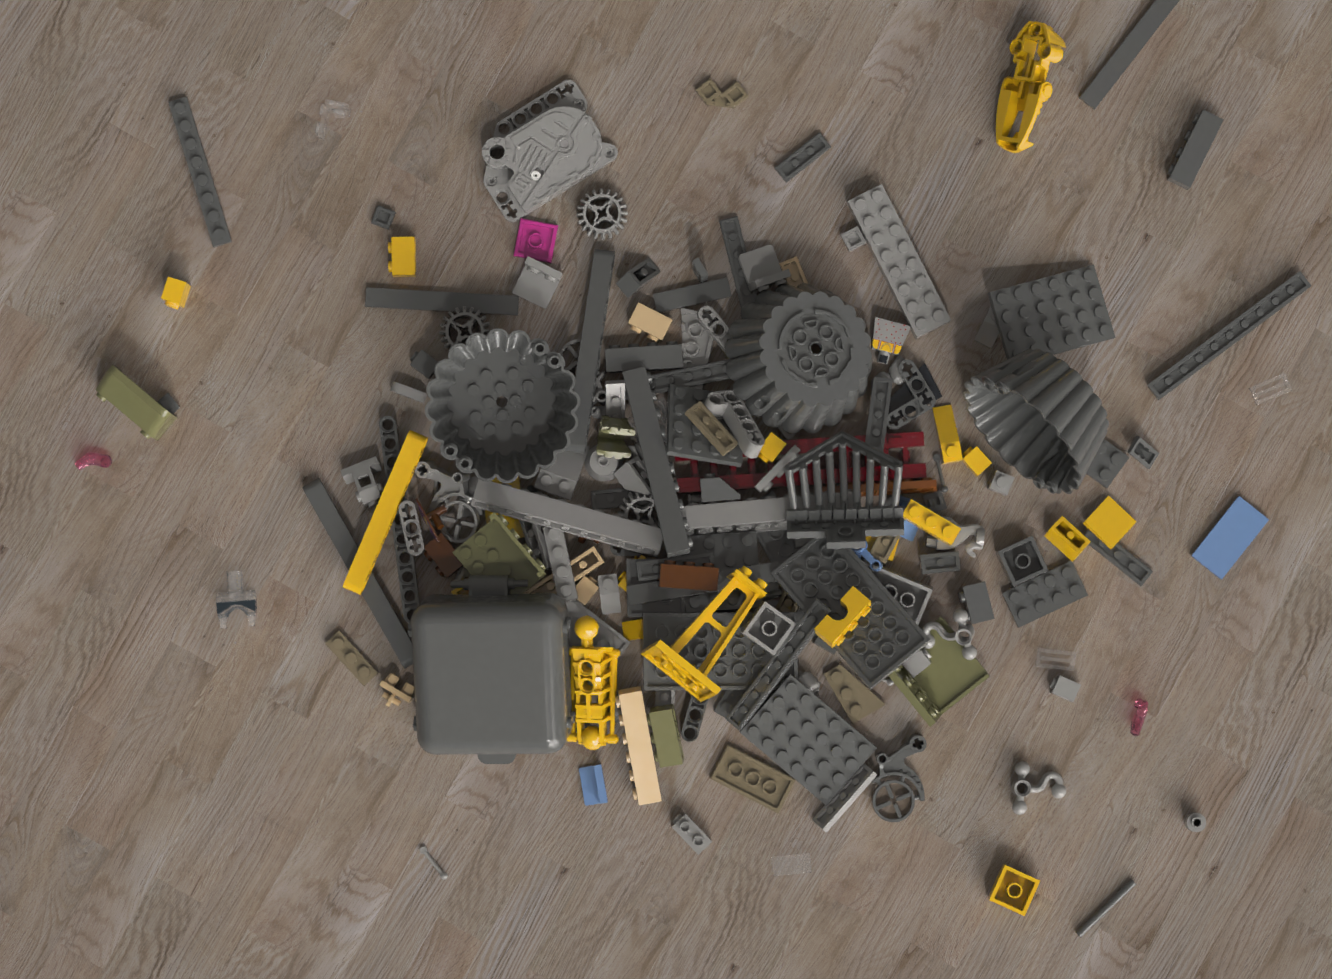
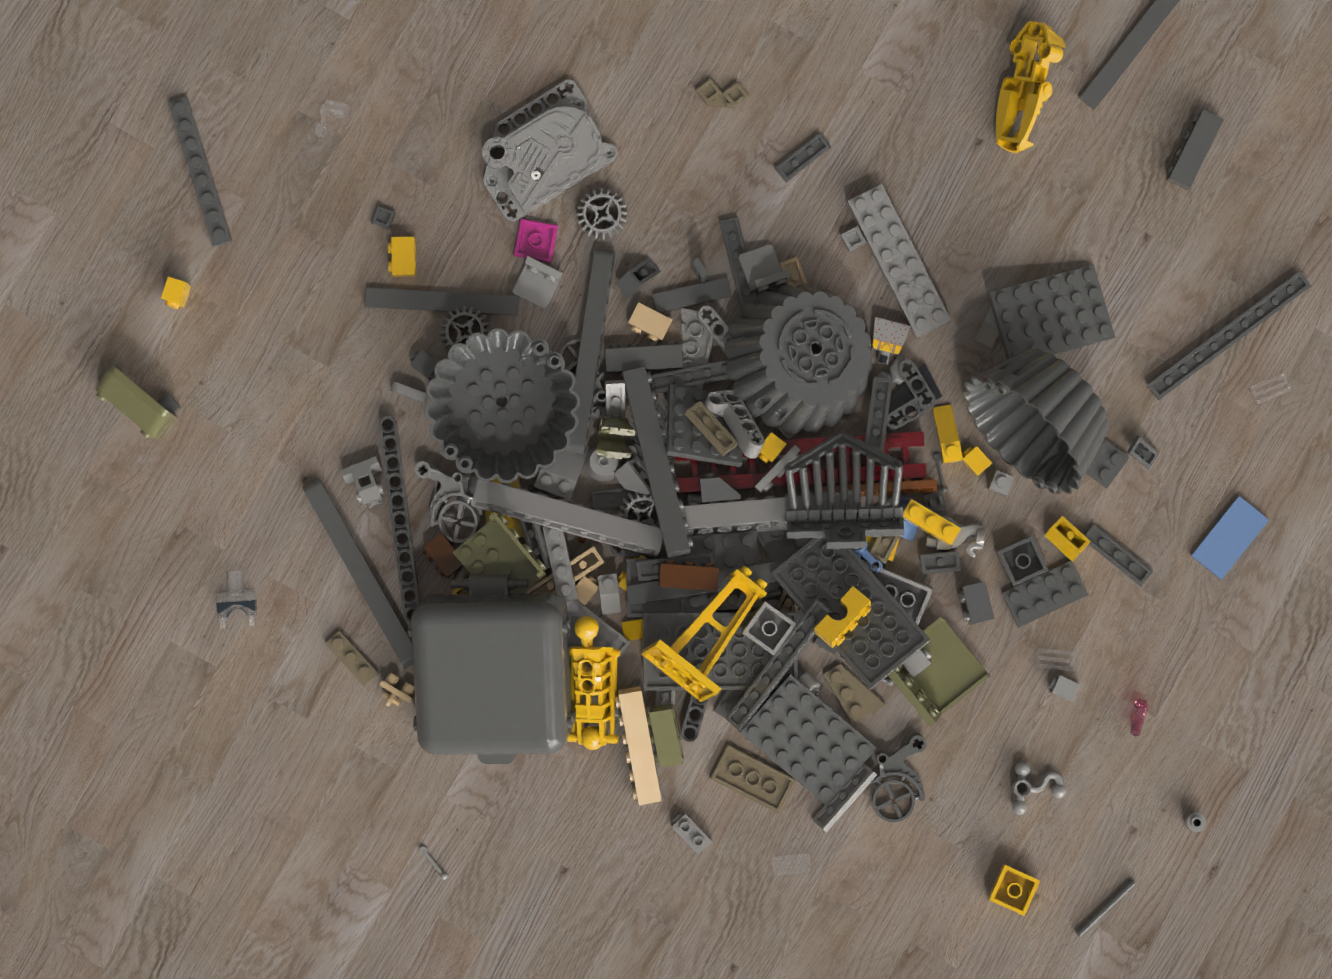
(93, 459): clear pink arm -> none
(385, 512): yellow beam -> none
(418, 540): light grey beam -> none
(434, 515): reddish brown shield -> none
(593, 785): medium blue panel -> none
(960, 616): light grey piece -> none
(1109, 522): yellow tile -> none

